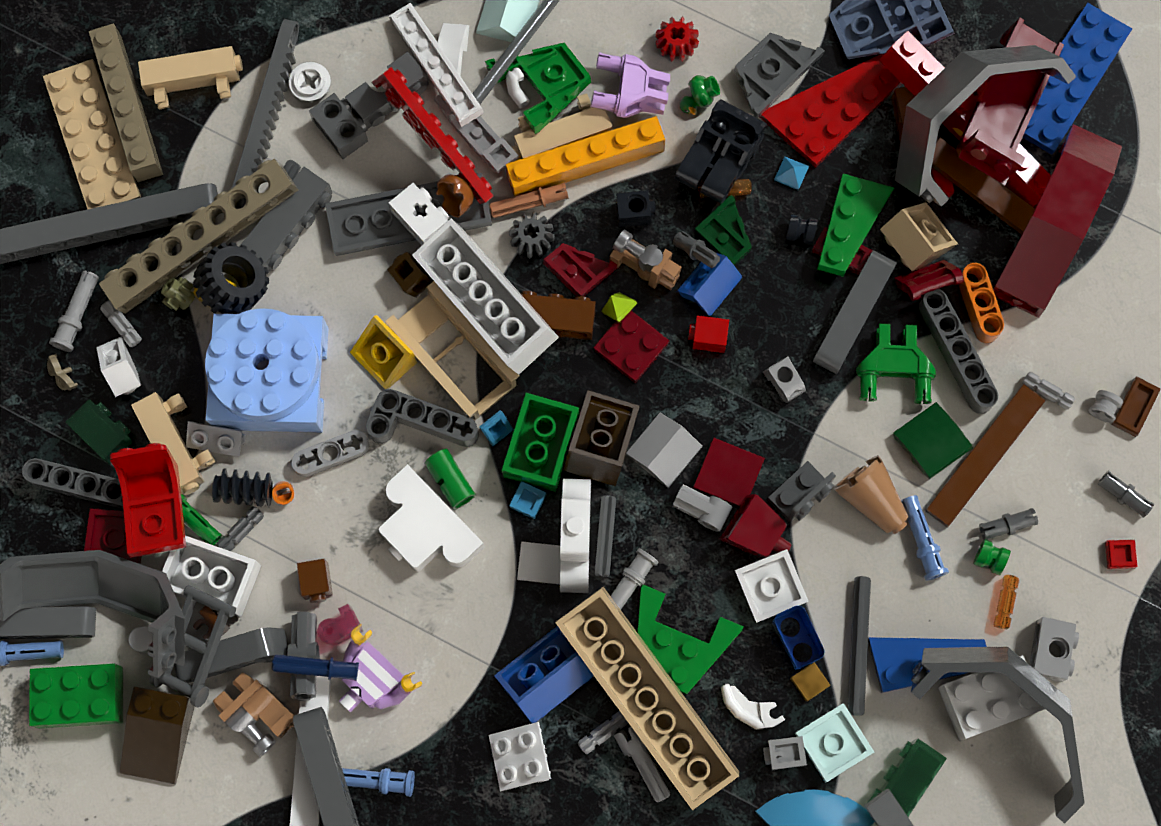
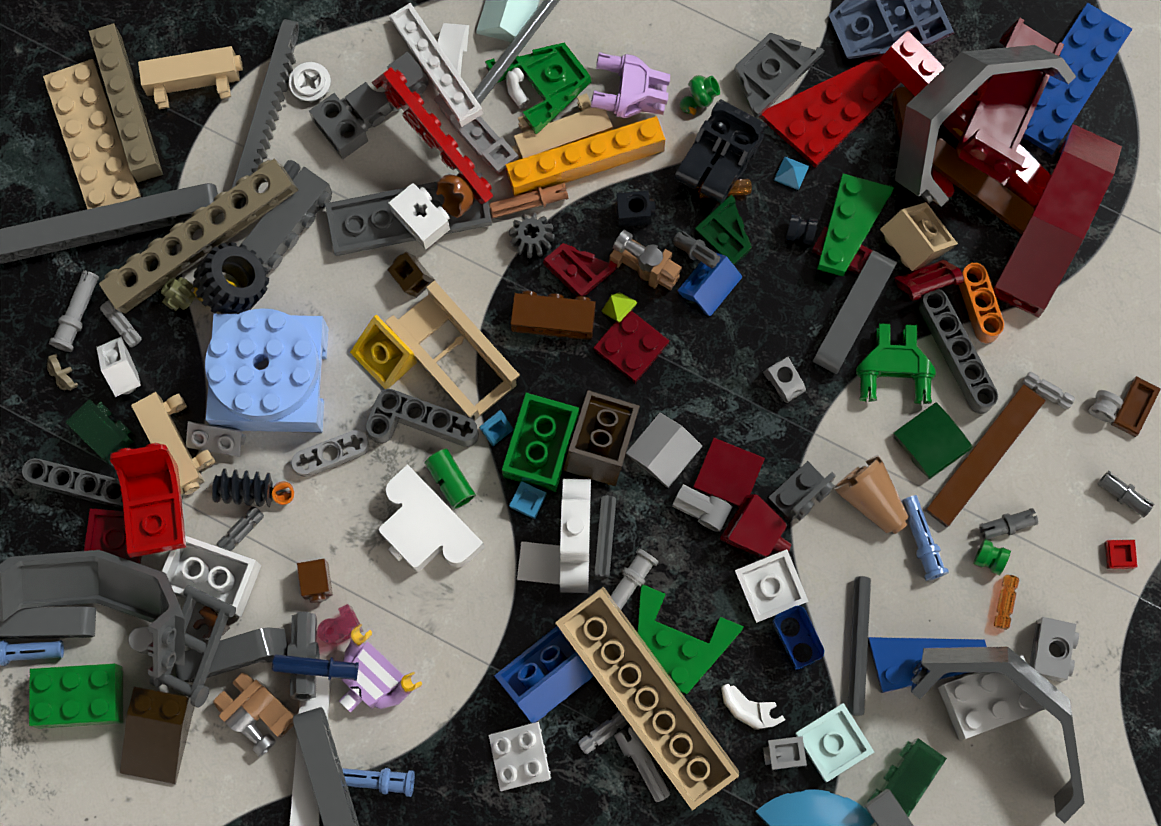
(199, 524): green pin -> none
(485, 296): white brick -> none
(677, 30): red gear -> none
(709, 334): red brick -> none
(810, 681): pearl gold tile -> none

